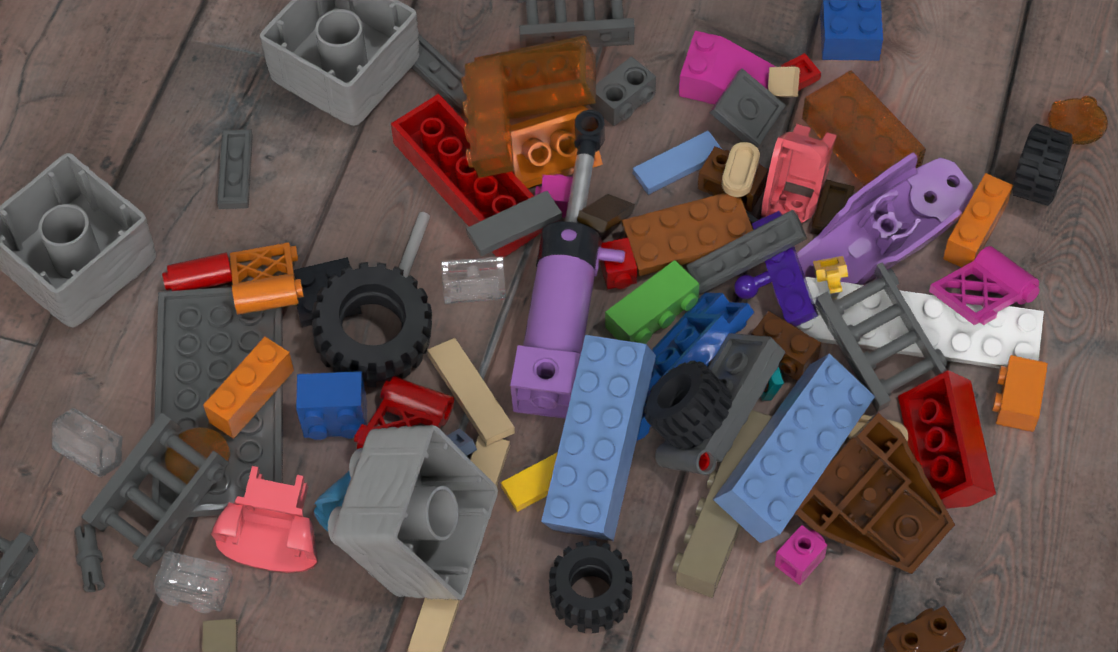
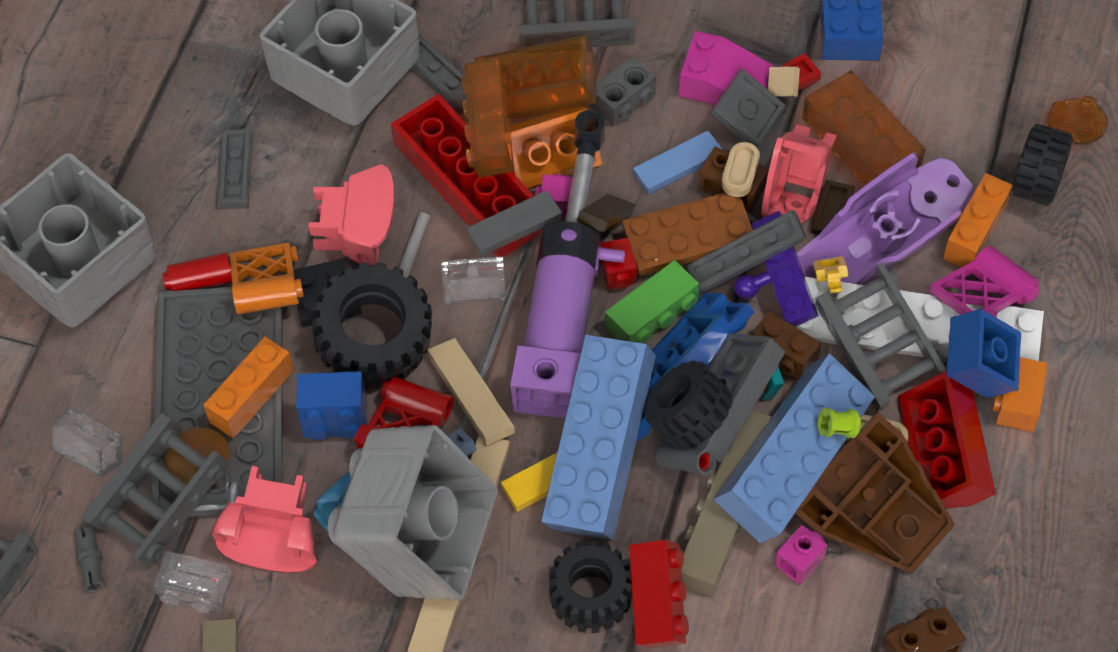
(356, 215): none -> coral piece
(658, 594): none -> red brick
(836, 422): none -> lime bush
(984, 353): none -> blue brick

